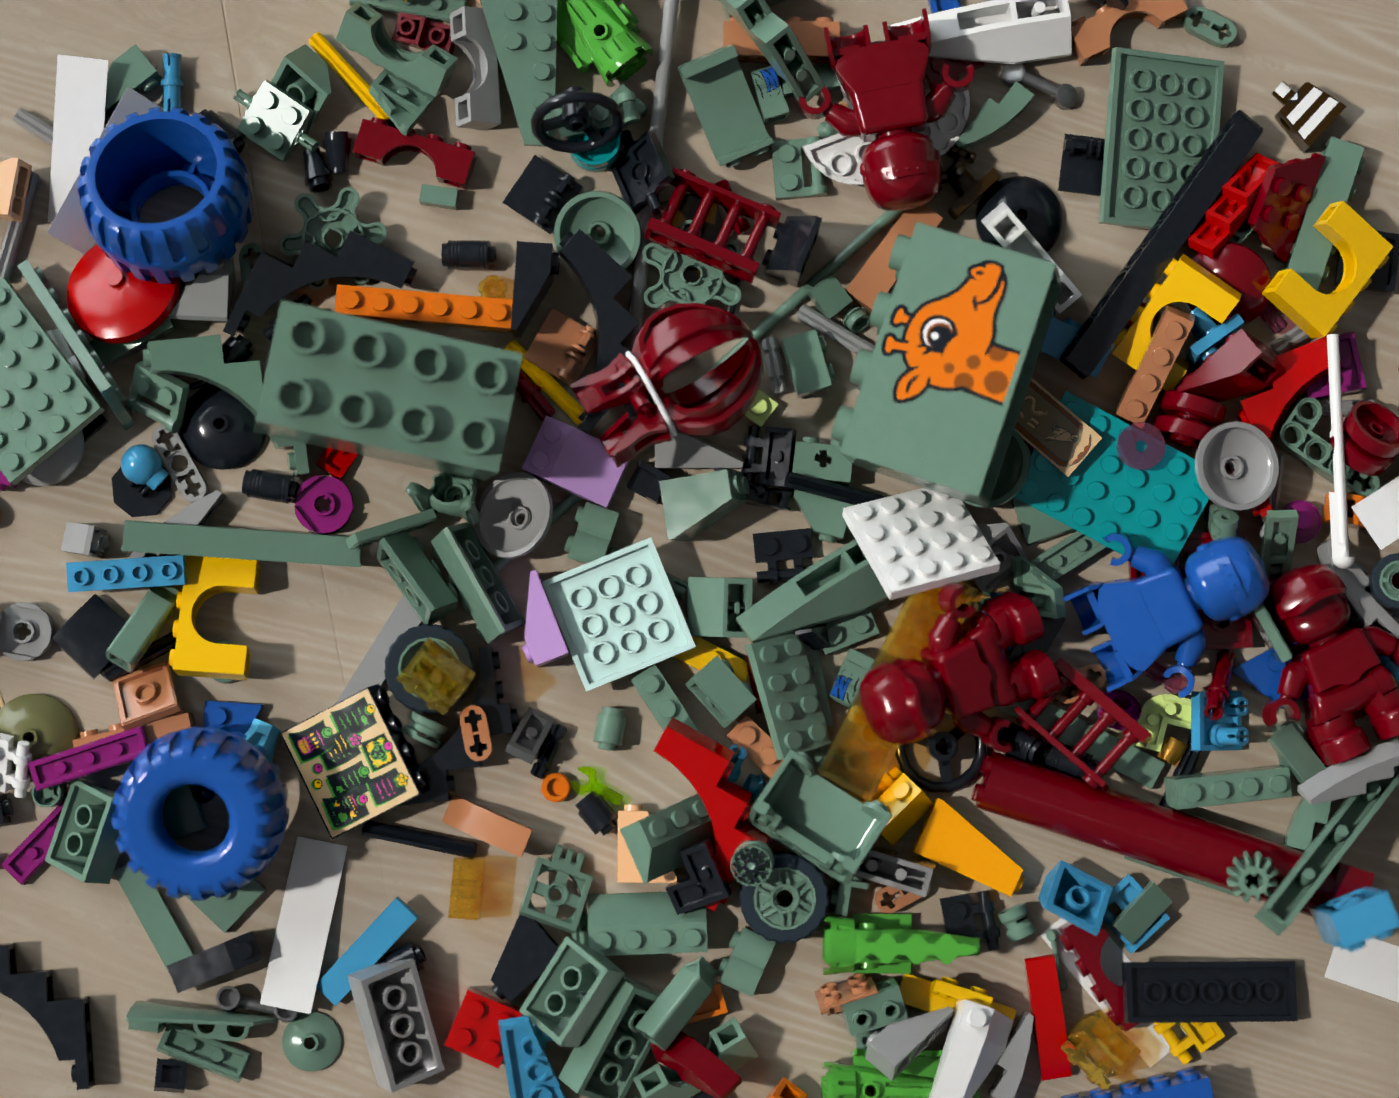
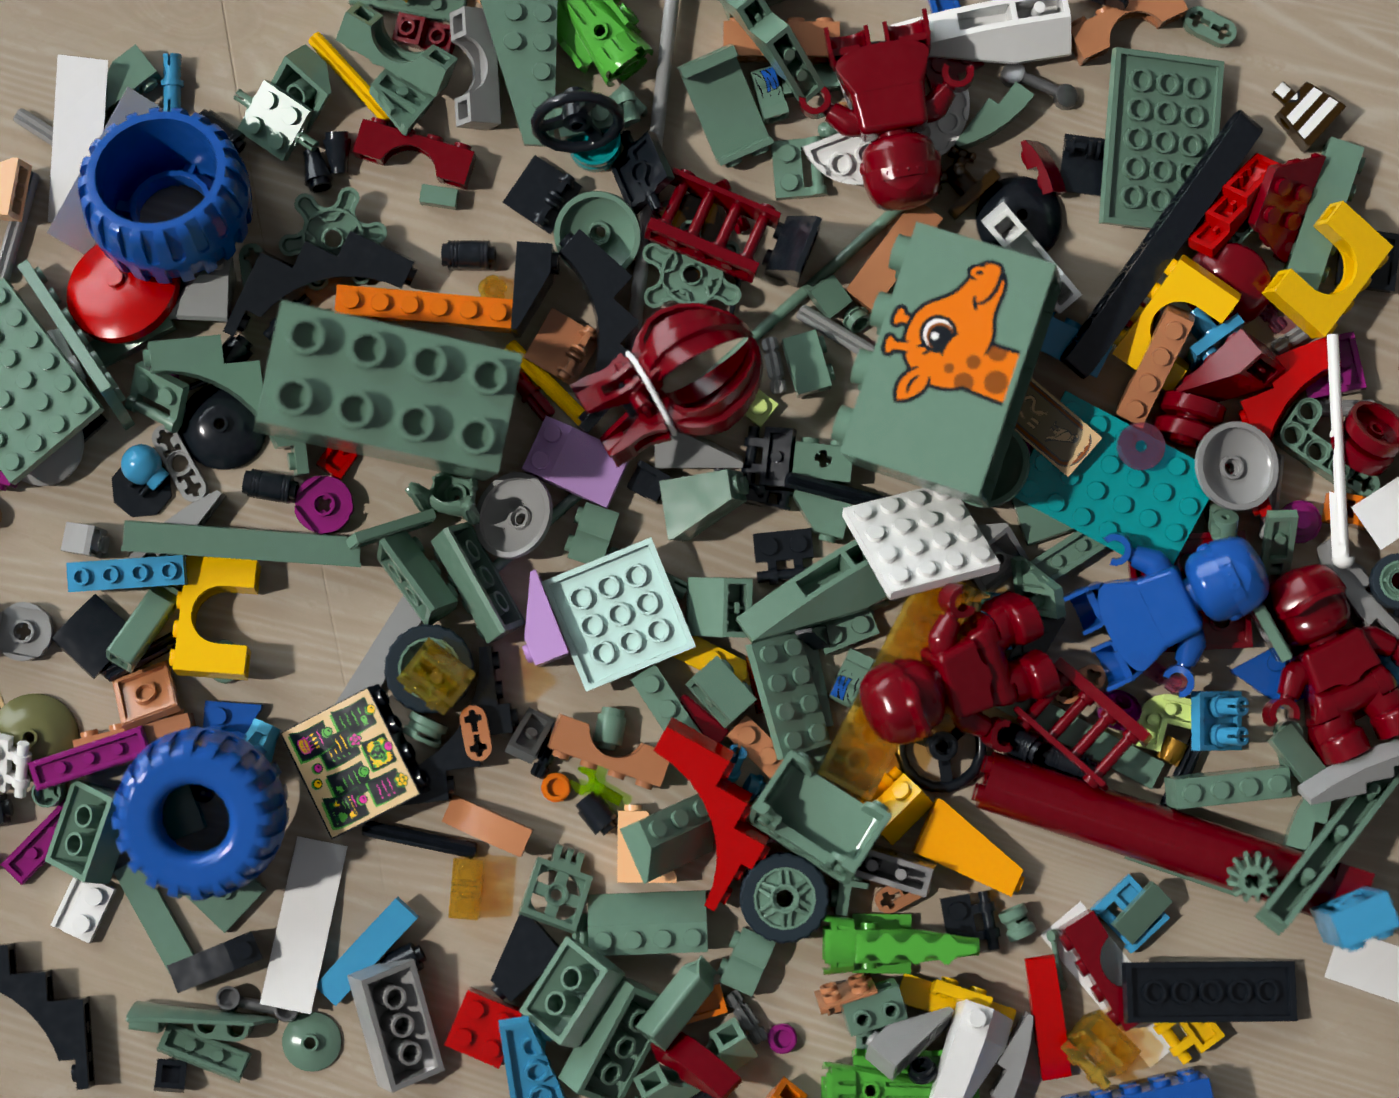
(83, 909): none -> white plate
(573, 739): none -> nougat arch
(704, 721): none -> dark red slope
(705, 882): black plate -> none
(746, 1017): none -> dark grey axle
(752, 862): sand green wheel -> none
(782, 1038): none -> magenta tile
(922, 1070): none -> black plate
(1038, 159): none -> dark red slope
(1075, 896): dark azure slope -> none
(1218, 690): dark red pin -> none

